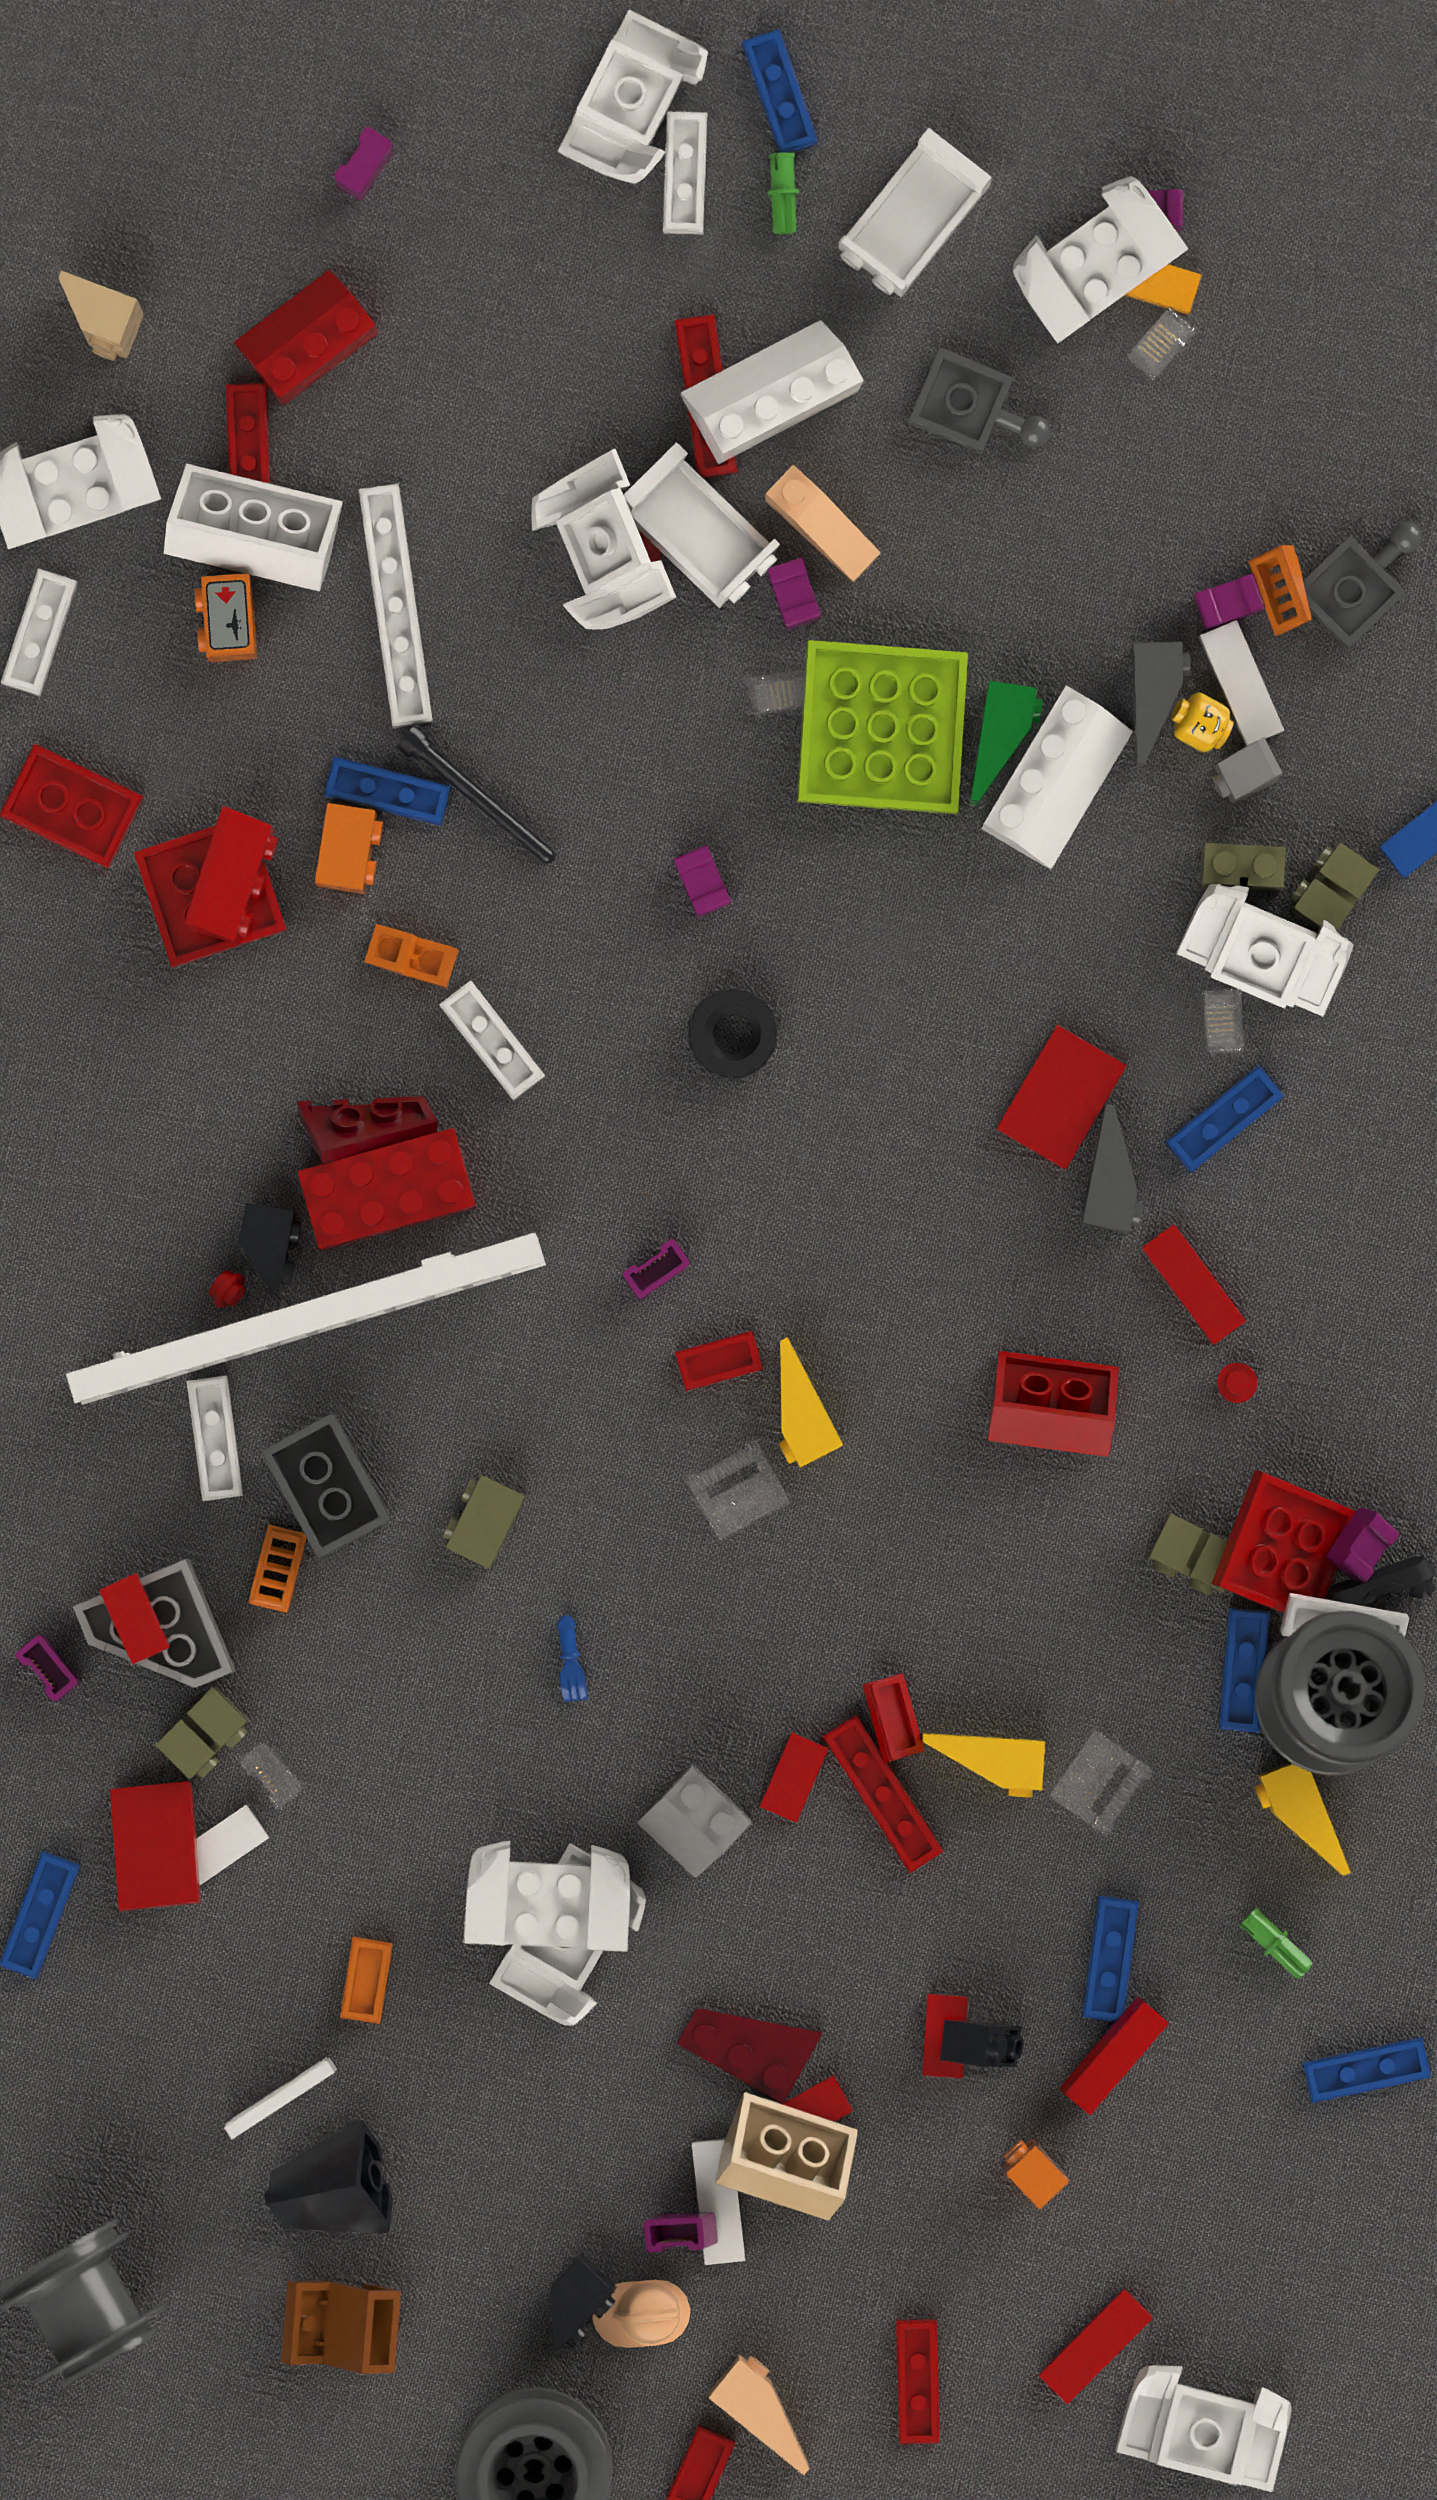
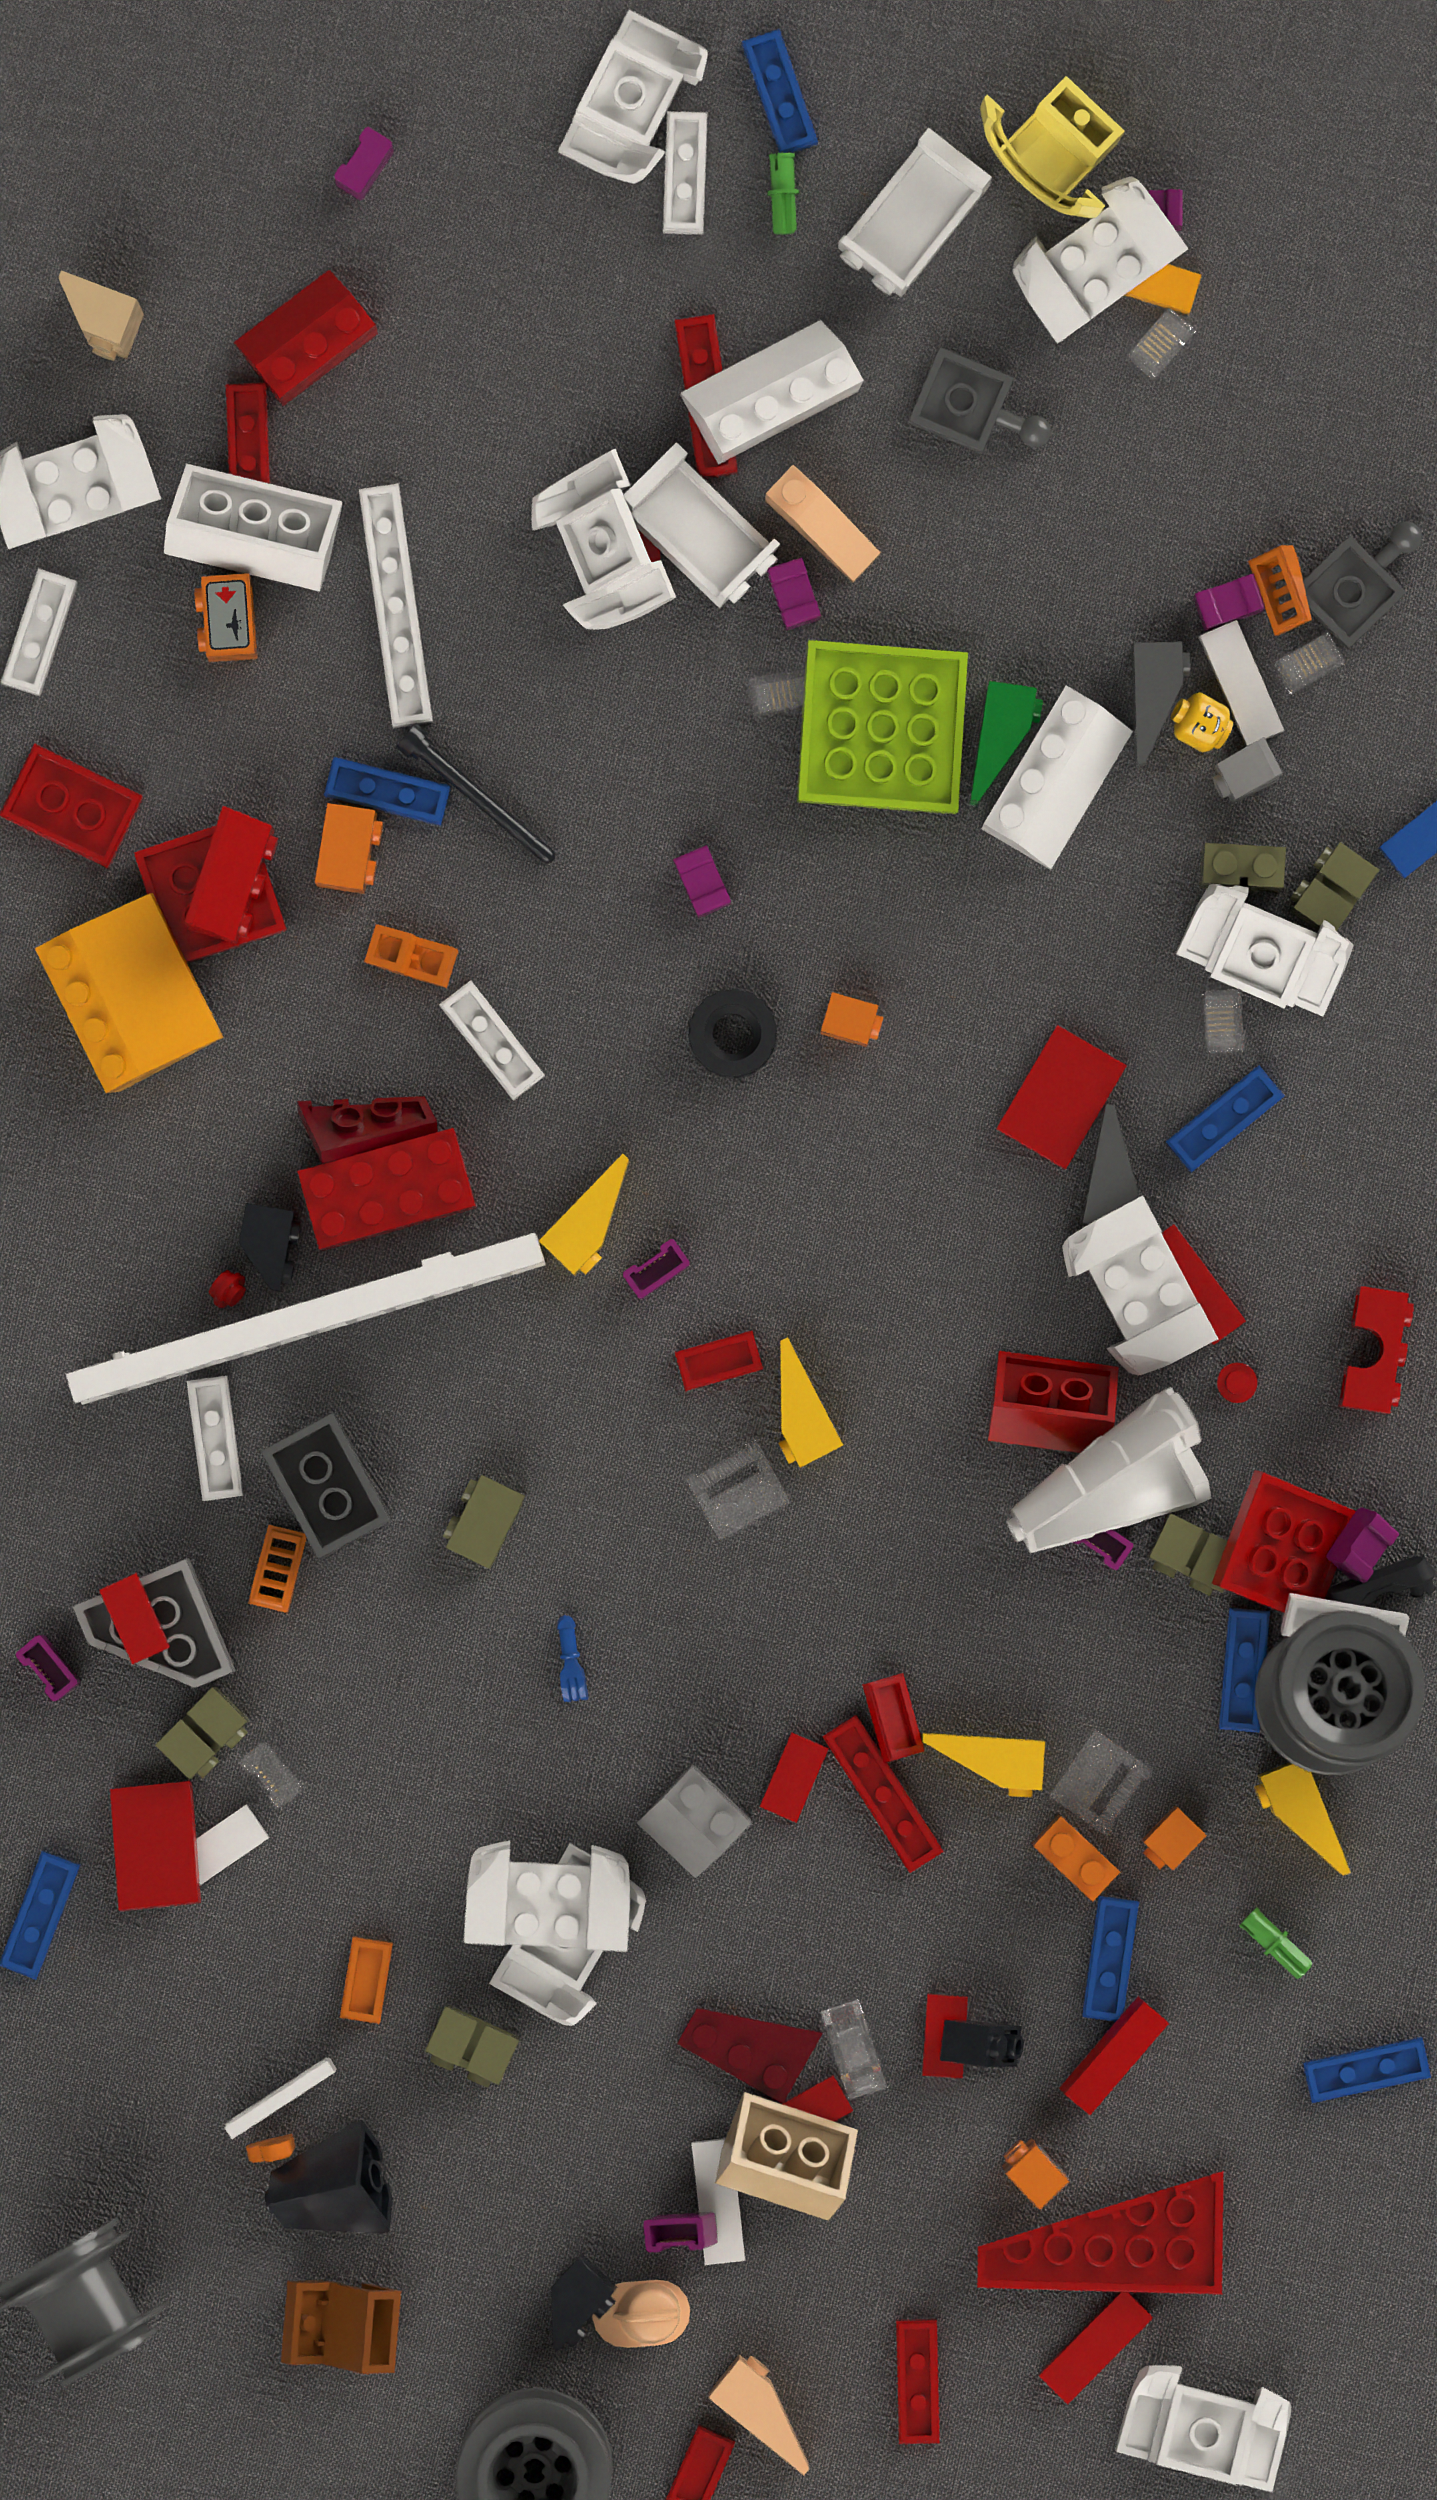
(129, 993): none -> light orange slope
(271, 2149): none -> orange tile
(471, 2044): none -> olive piece
(584, 1226): none -> yellow slope
(851, 1020): none -> orange brick
(853, 2049): none -> clear brick
(1055, 147): none -> light yellow piece
(1075, 1857): none -> orange brick
(1110, 1546): none -> magenta piece
(1119, 1479): none -> white cone
(1140, 1288): none -> white piece
(1140, 2245): none -> red wing
(1172, 1839): none -> orange brick
(1309, 664): none -> clear piece
(1385, 1316): none -> red arch

